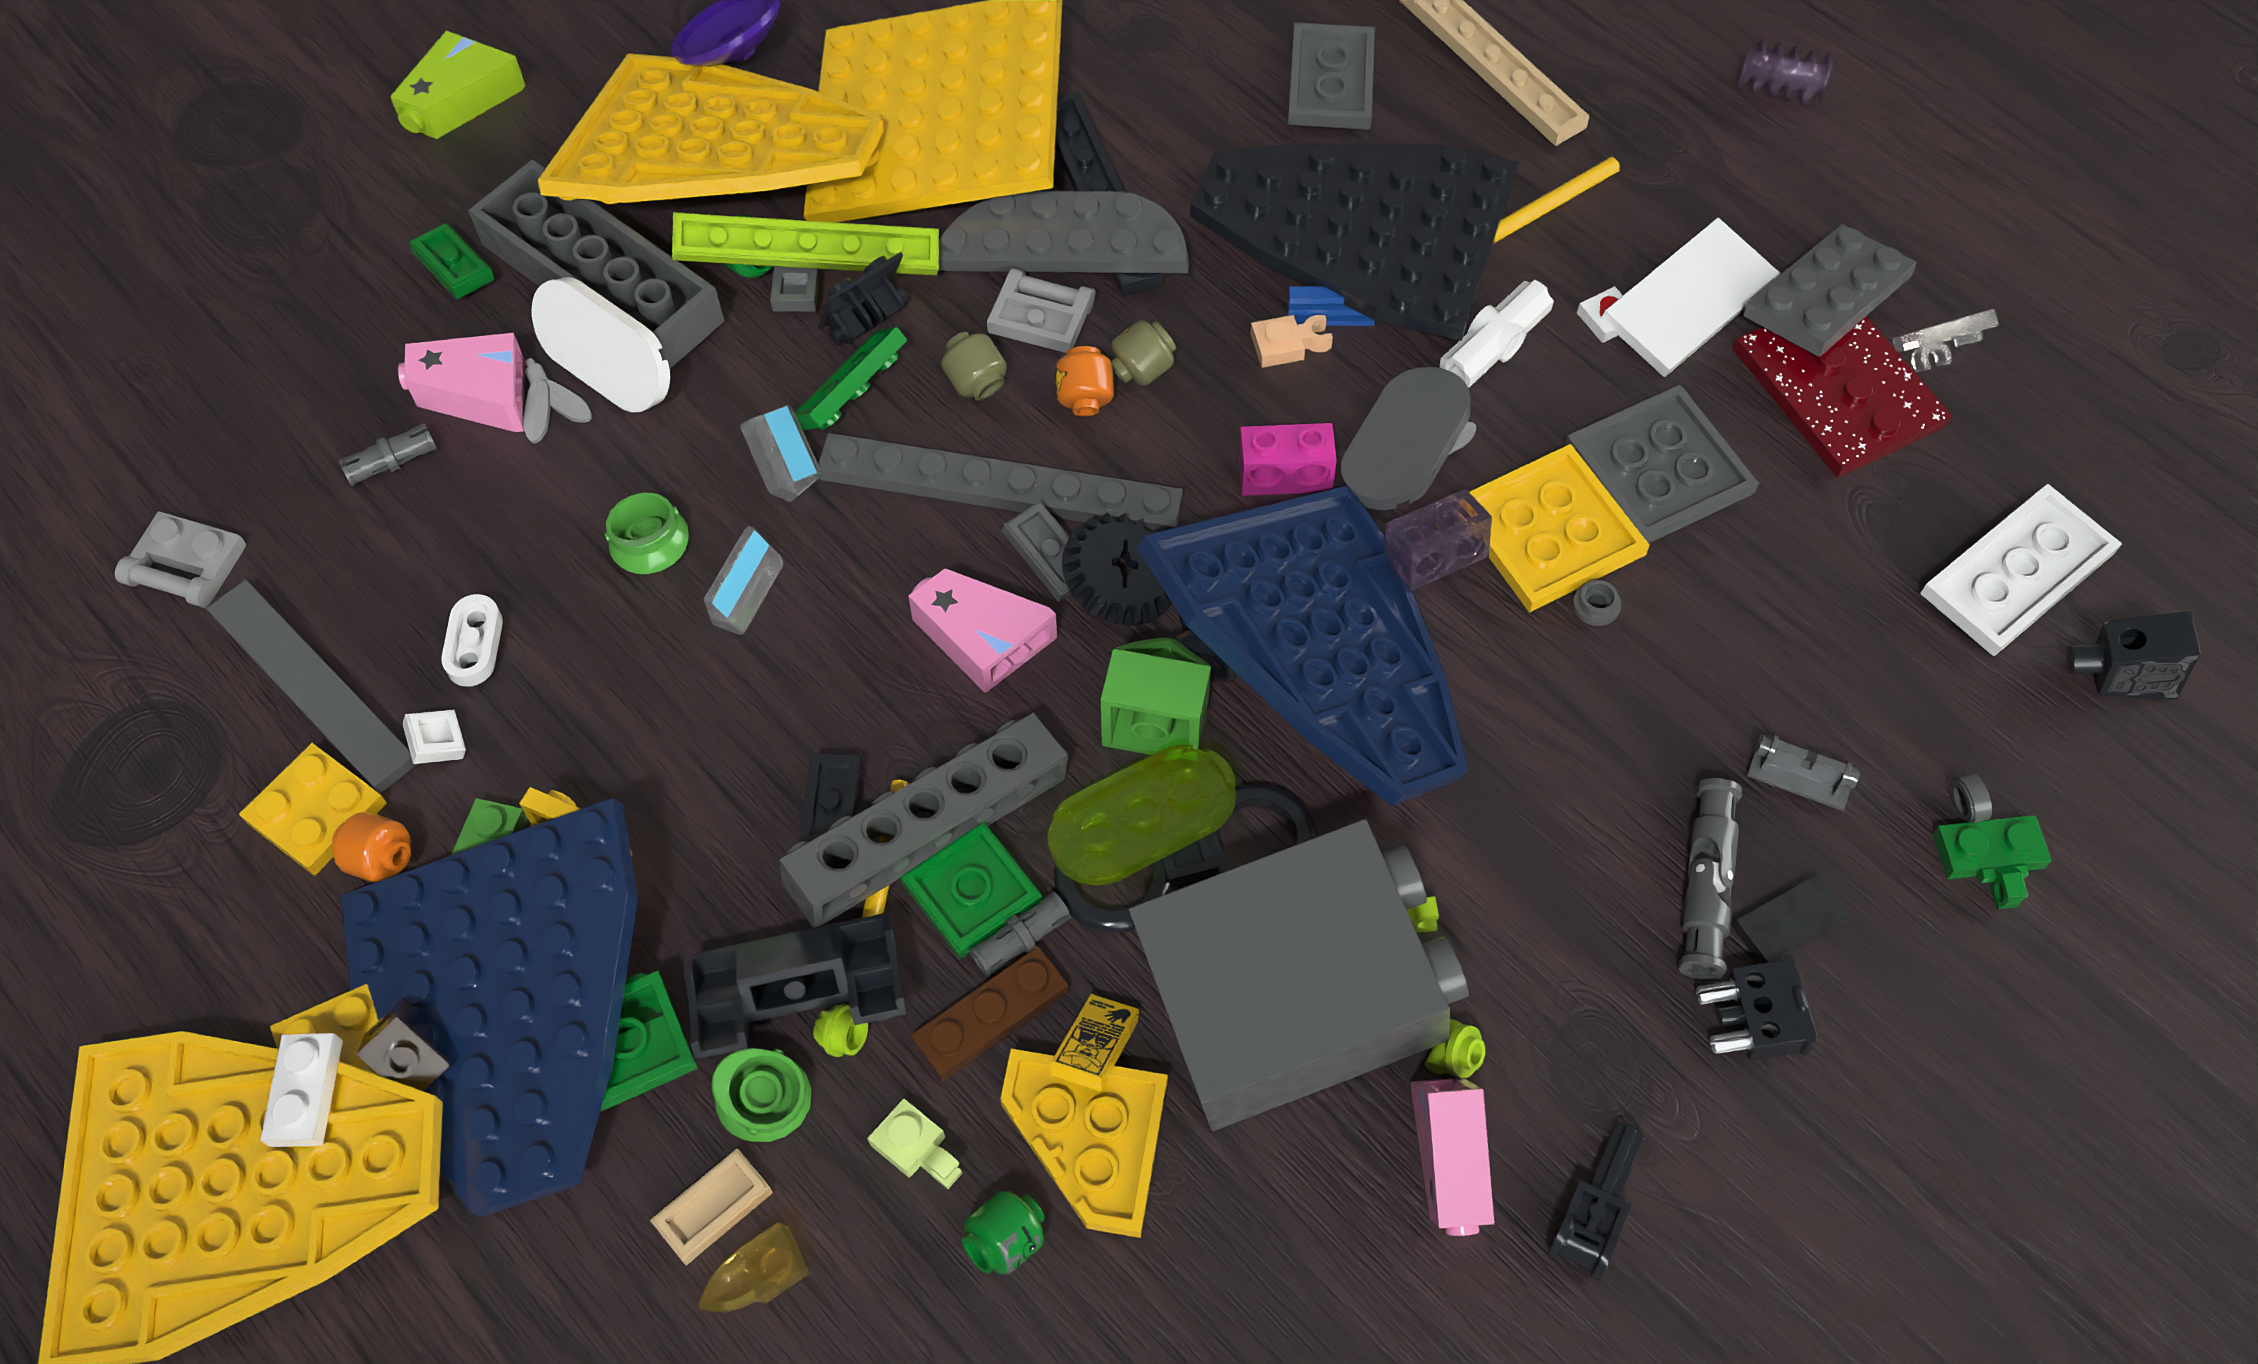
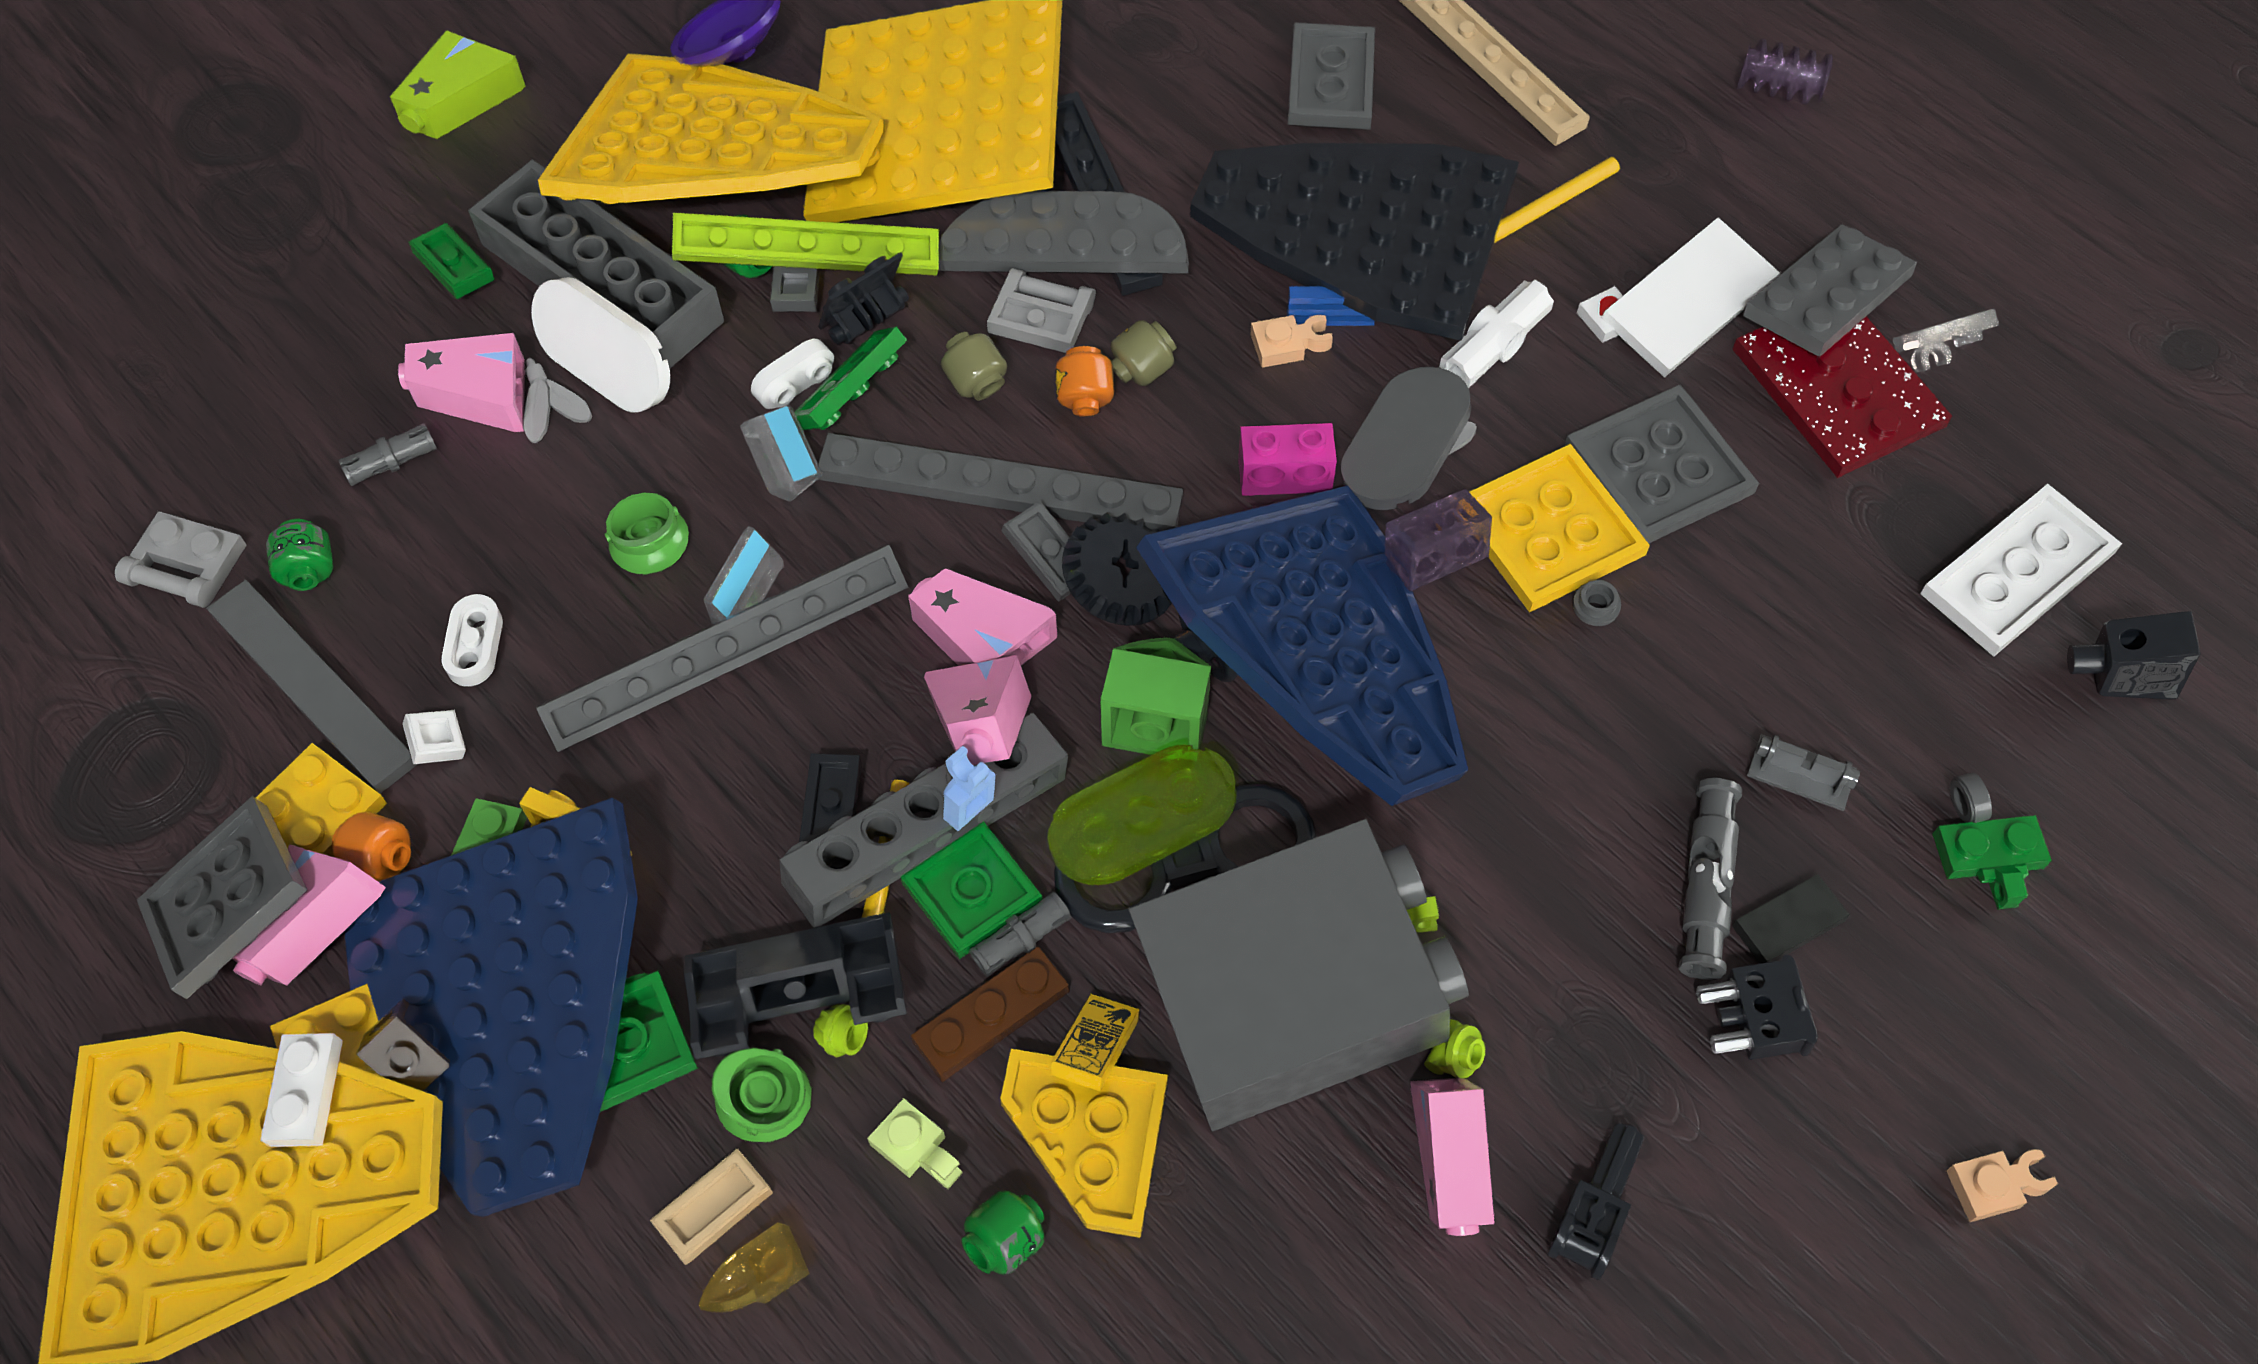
(220, 897): none -> dark grey plate
(299, 552): none -> green head
(333, 901): none -> bright pink slope
(721, 647): none -> dark grey plate
(792, 374): none -> white plate
(968, 790): none -> light blue plate
(981, 706): none -> bright pink slope
(1994, 1187): none -> light nougat plate

